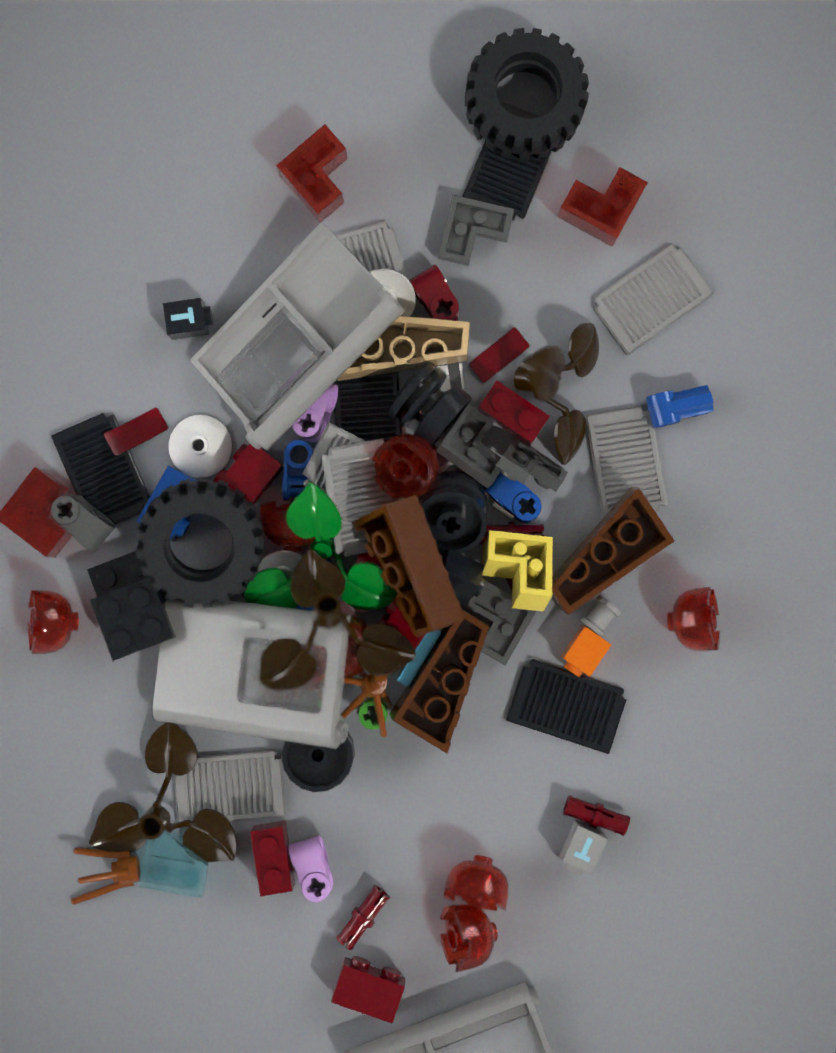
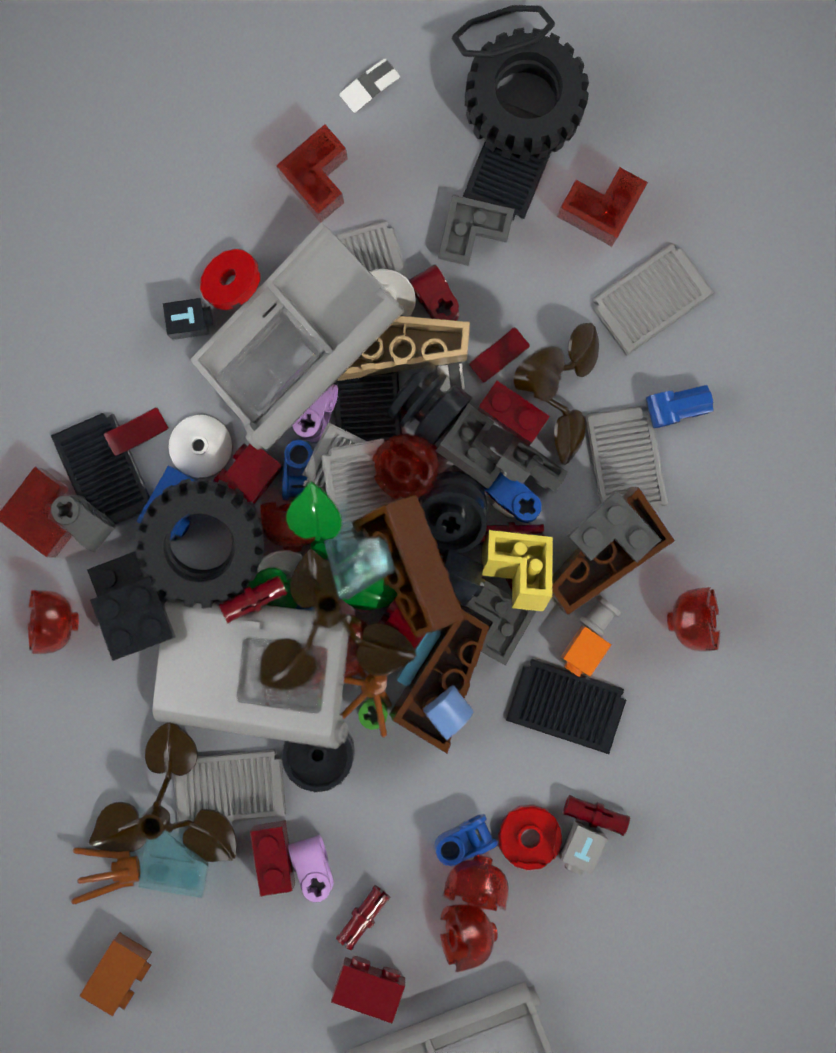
(116, 973): none -> dark orange brick
(220, 269): none -> red tile
(252, 599): none -> dark red pin
(358, 563): none -> clear light blue wing
(369, 85): none -> white sticker
(449, 712): none -> medium blue brick
(467, 841): none -> blue piece
(514, 8): none -> black piece
(526, 818): none -> red tile
(613, 521): none -> dark grey plate

